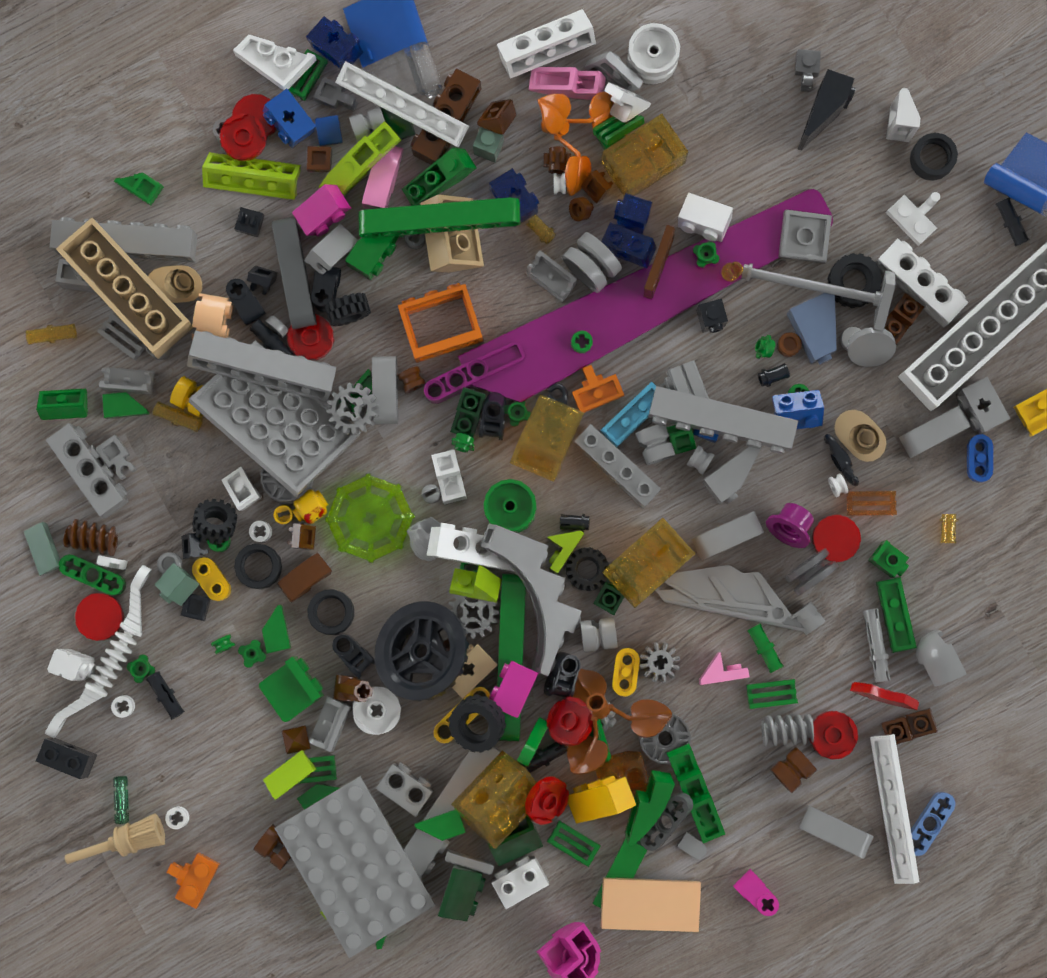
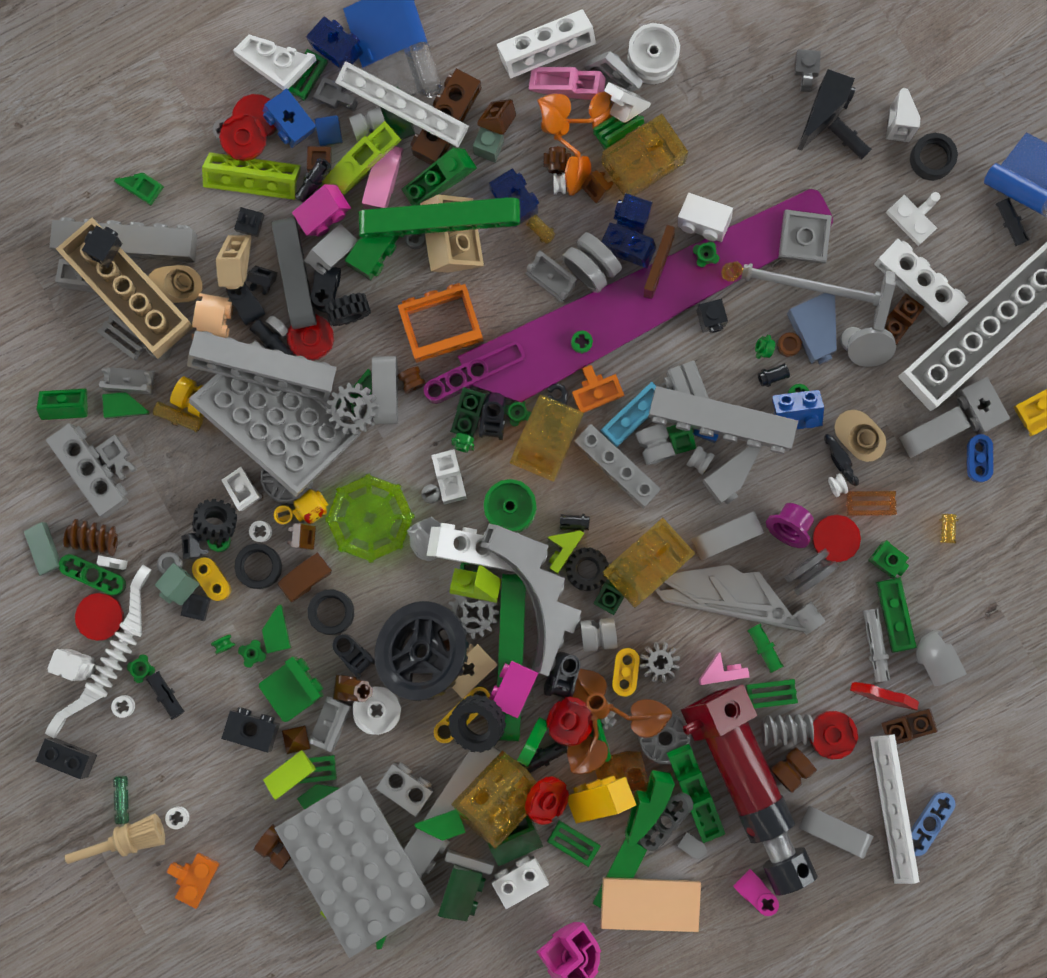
(51, 334): clear yellow pin -> none
(102, 245): none -> black brick
(233, 261): none -> tan slope
(236, 731): none -> black brick
(313, 180): none -> black pin
(580, 209): reddish brown tile -> none
(724, 724): none -> dark red piece
(849, 138): none -> black pin
(857, 262): black tyre -> none

